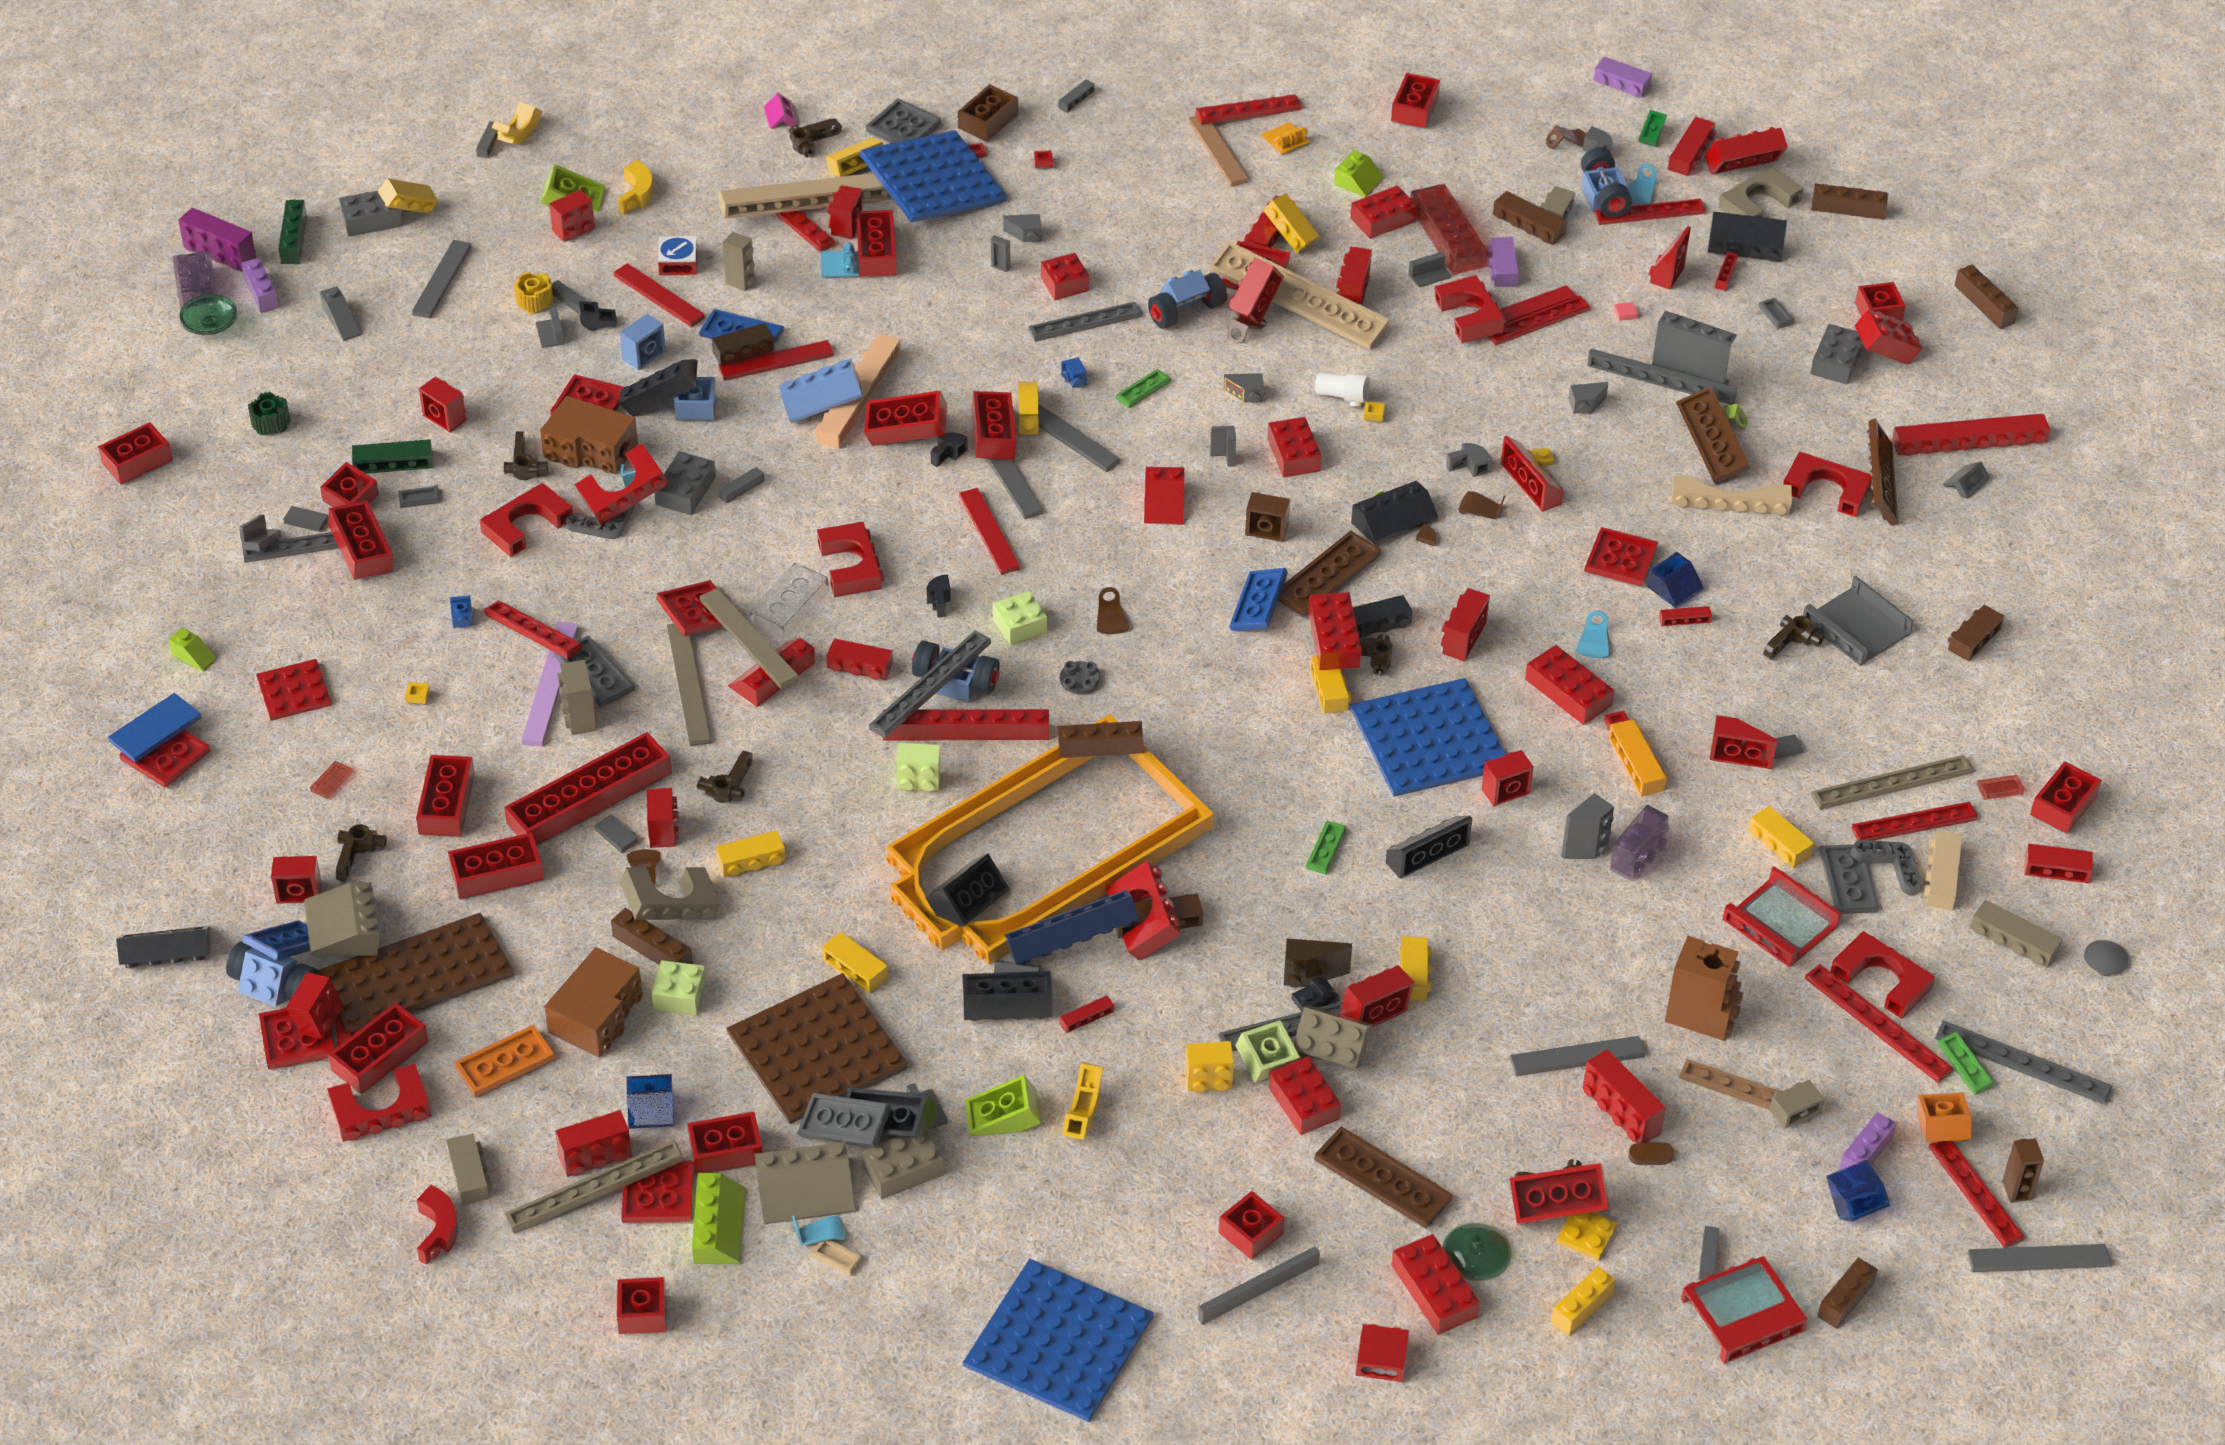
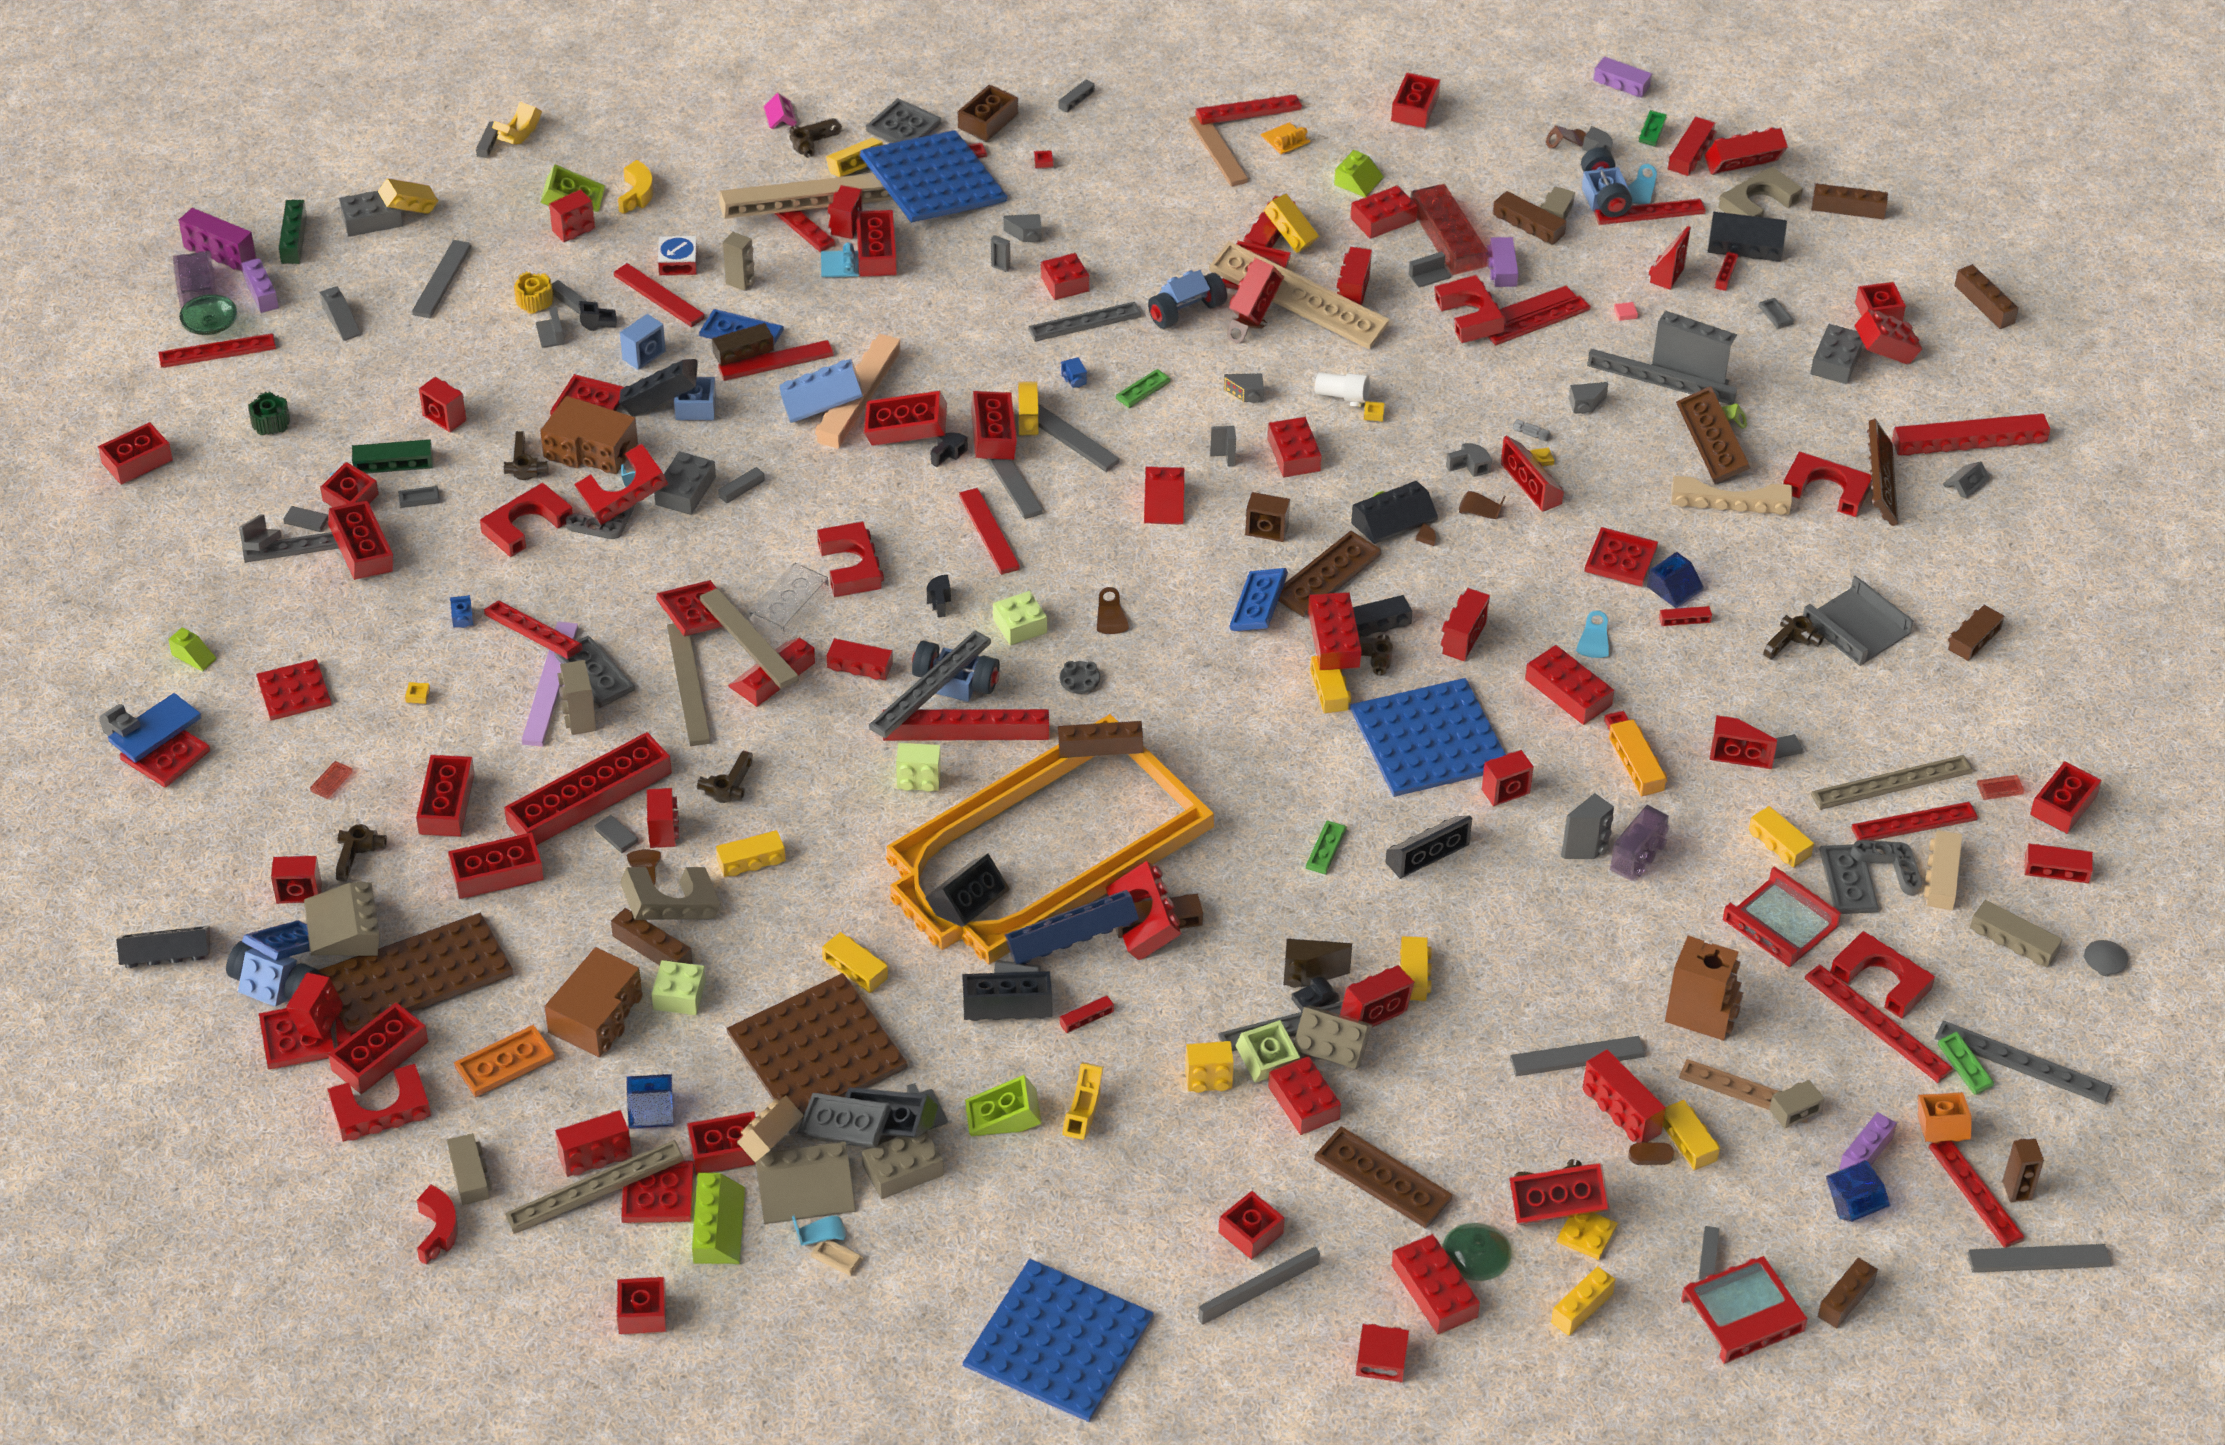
(118, 721): none -> dark grey brick
(217, 350): none -> red tile
(769, 1127): none -> tan brick
(1531, 430): none -> axle
(1690, 1135): none -> yellow brick

